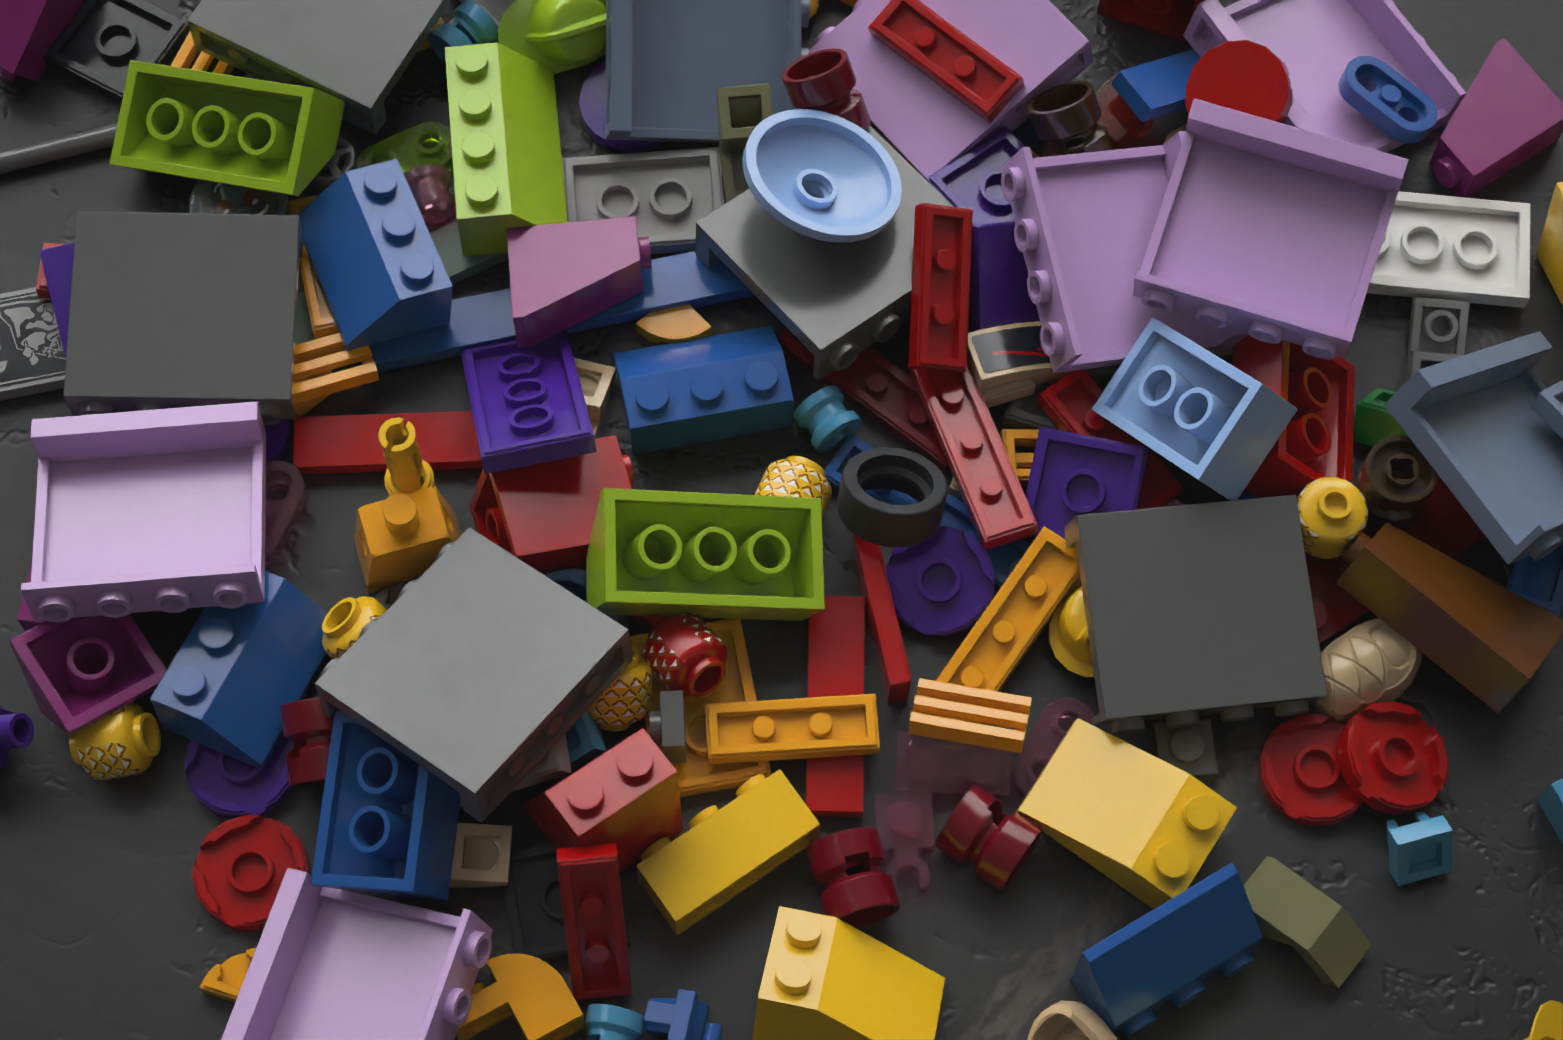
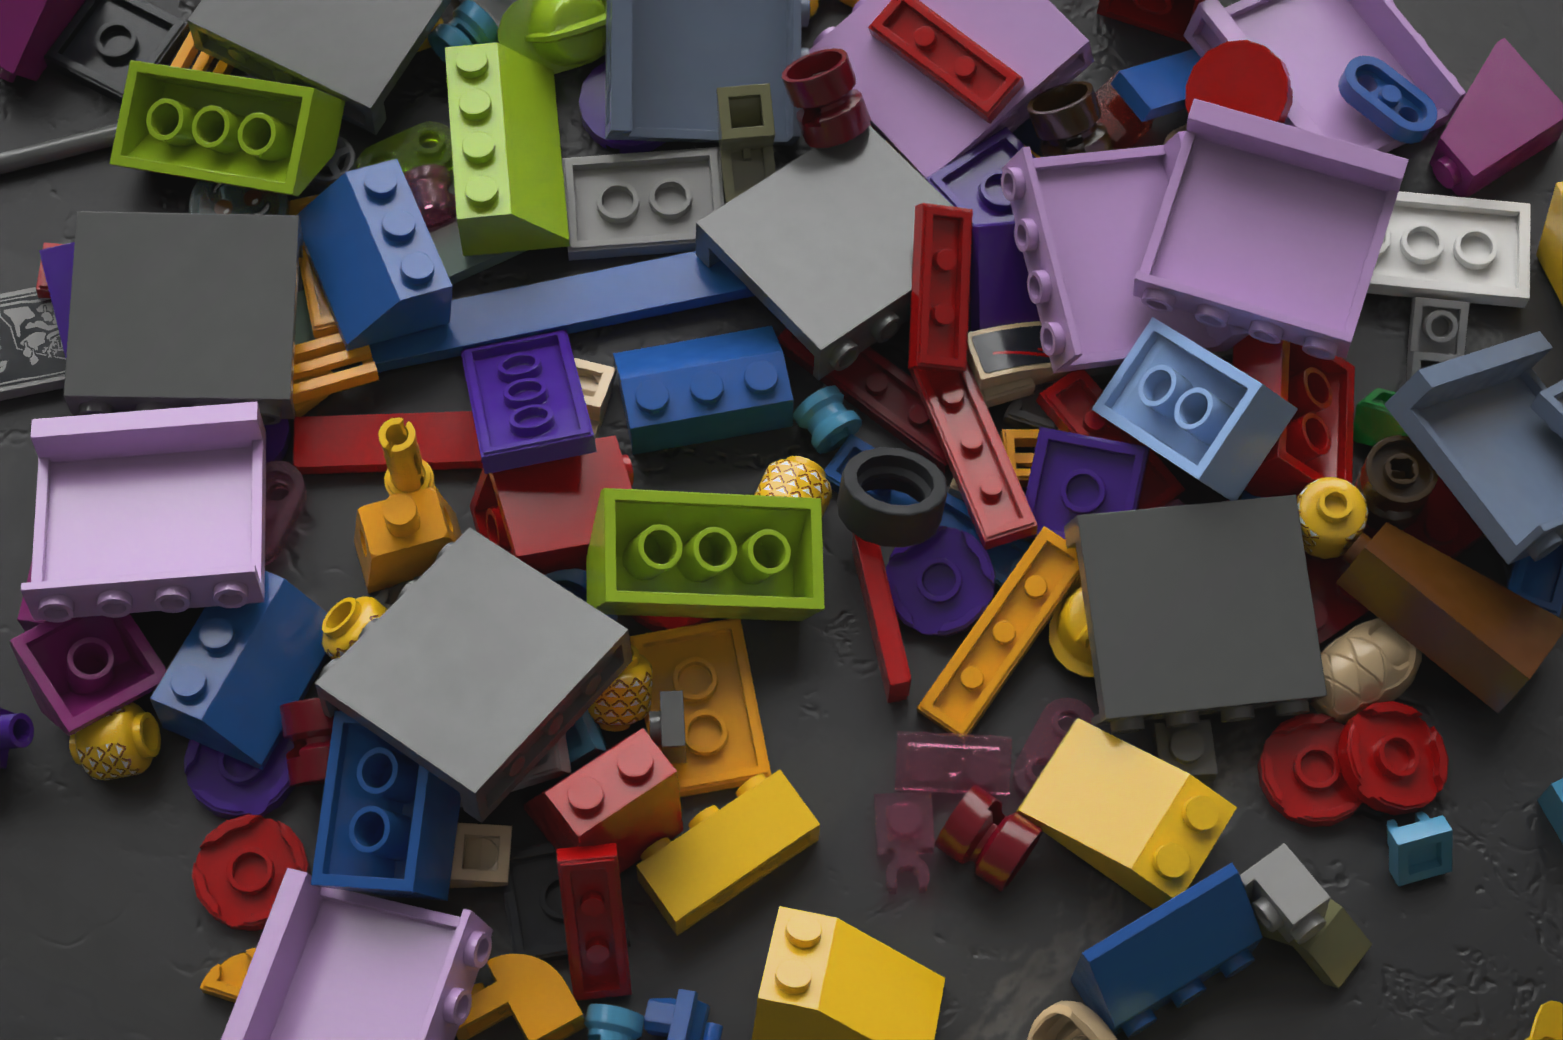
(572, 273): slope -> none
(673, 325): light orange tile -> none
(686, 654): red head -> none
(792, 729): light orange tile -> none
(821, 175): light blue dish -> none
(836, 669): red tile -> none
(856, 898): dark red wheel -> none
(971, 709): light orange tile -> none
(1286, 896): none -> light grey brick

